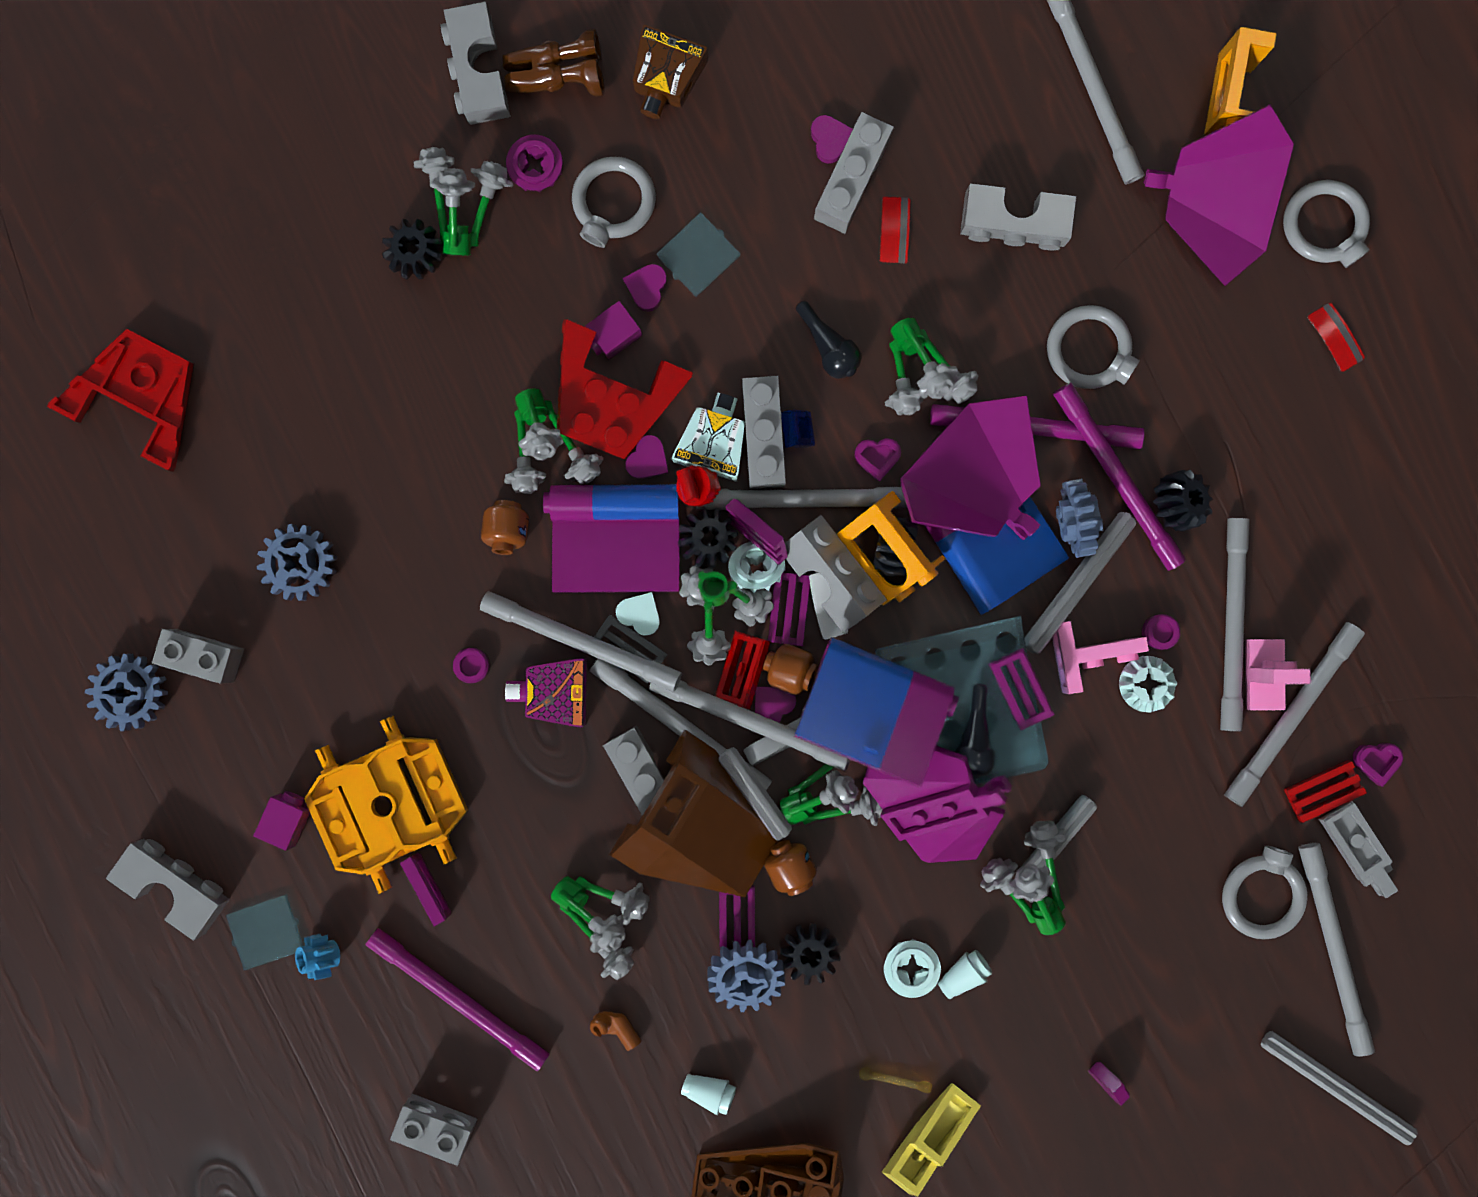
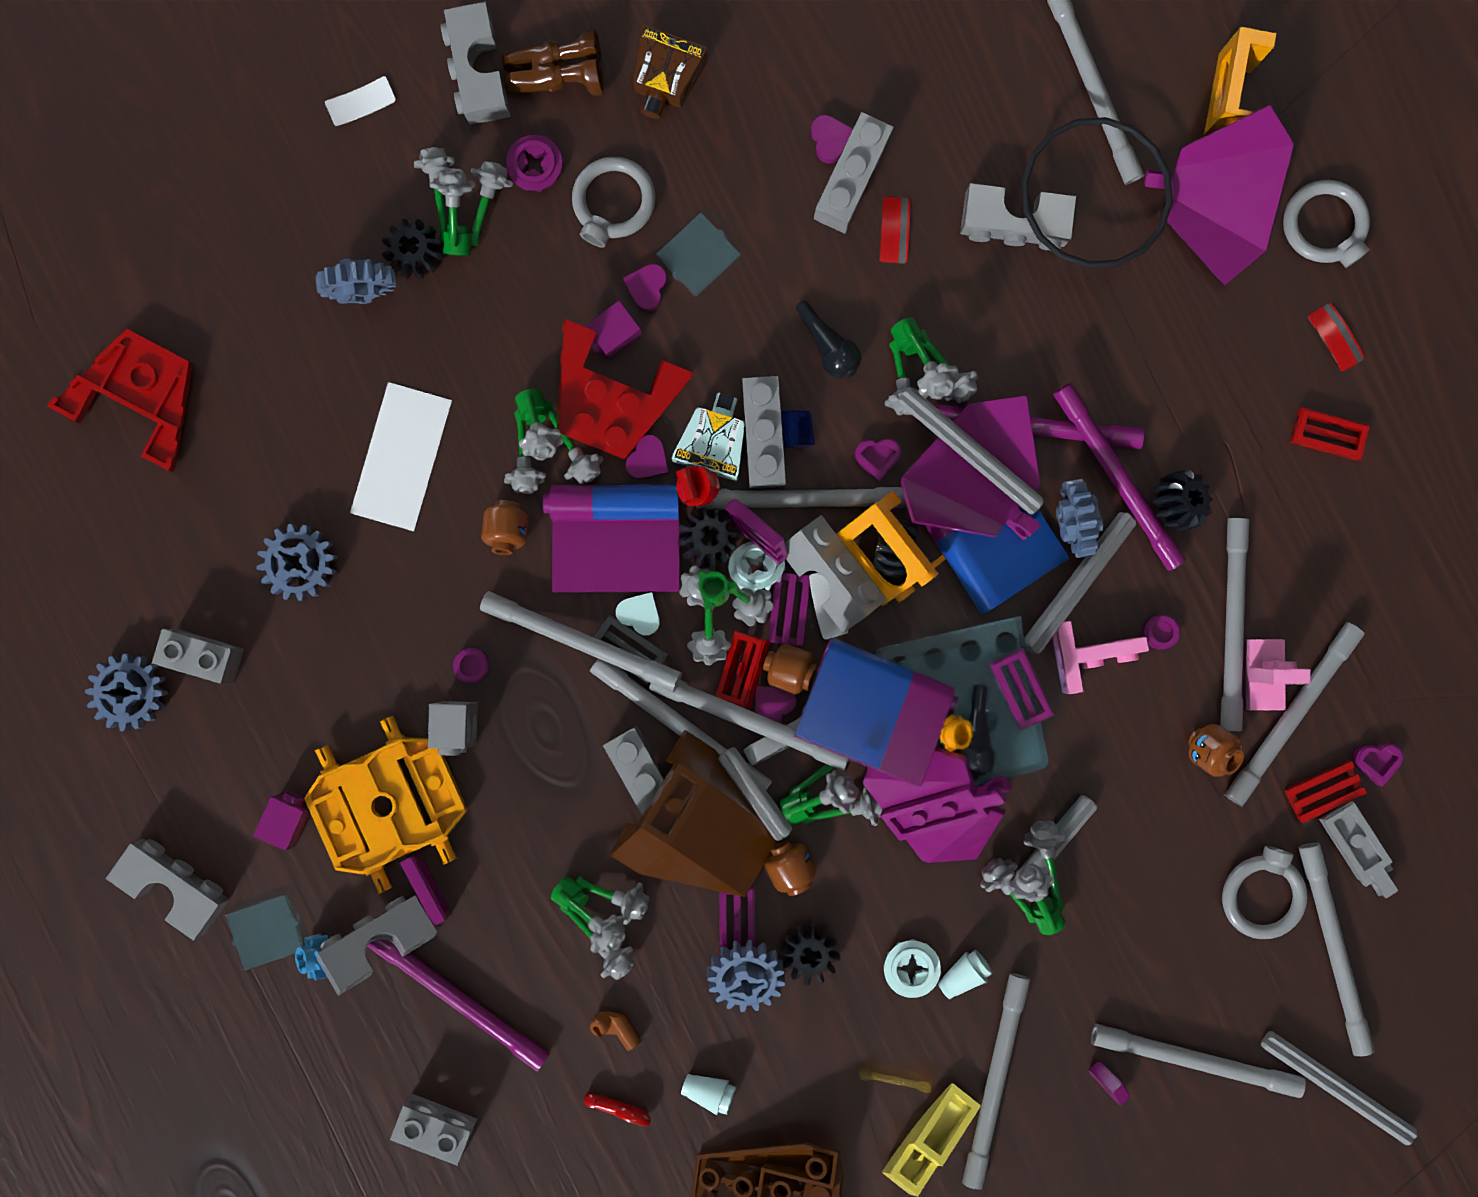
(355, 281): none -> sand blue gear
(360, 102): none -> white sticker
(401, 456): none -> white sticker
(402, 924): none -> light grey arch
(452, 726): none -> light grey brick
(553, 692): torso -> none
(621, 1110): none -> red piece
(956, 733): none -> light orange plate
(970, 450): none -> light grey axle
(978, 1155): none -> light grey piece
(1094, 121): none -> black piece
(1120, 368): light grey piece -> none
(1135, 672): light aqua gear -> none
(1215, 750): none -> dark orange head
(1271, 1079): none -> light grey piece
(1301, 427): none -> red tile

